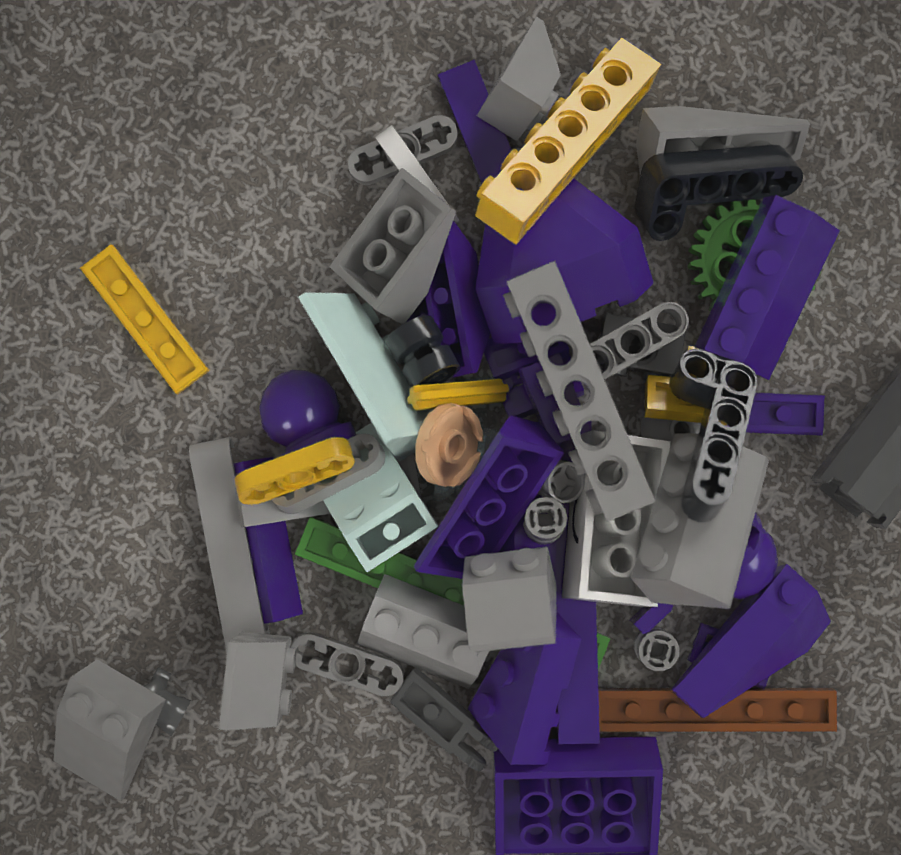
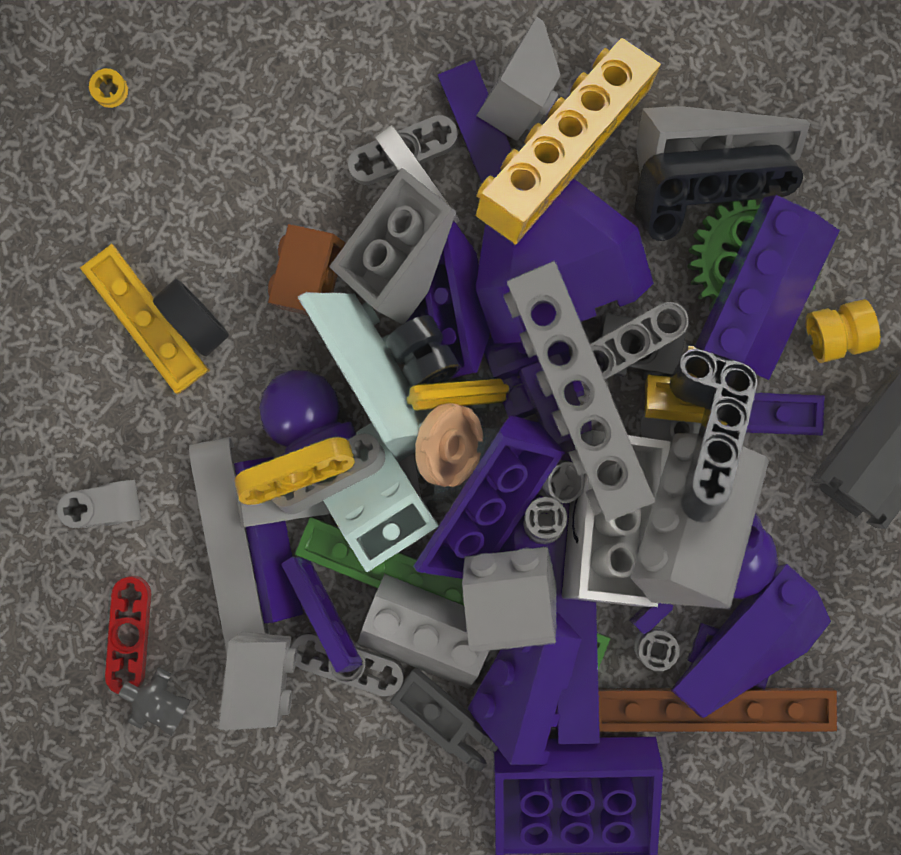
(101, 76): none -> yellow bush
(104, 727): light grey slope -> none
(105, 505): none -> light grey piece
(114, 644): none -> red beam
(190, 317): none -> black tyre
(303, 267): none -> dark orange brick
(322, 614): none -> dark purple tile
(850, 329): none -> yellow wheel

